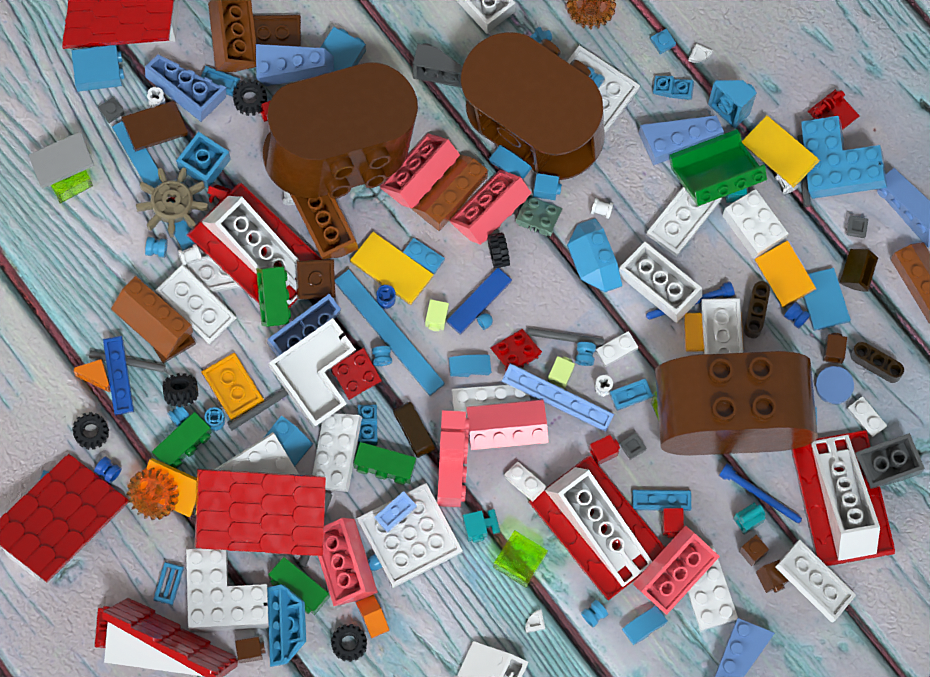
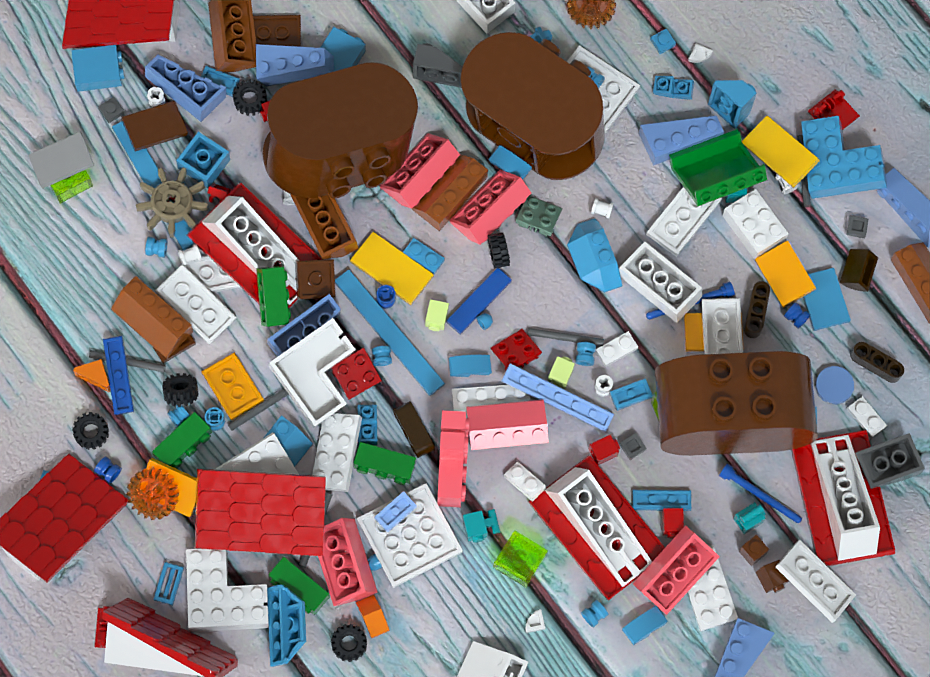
(249, 650): reddish brown brick -> none
(547, 187): dark azure brick -> none
(835, 348): reddish brown brick -> none

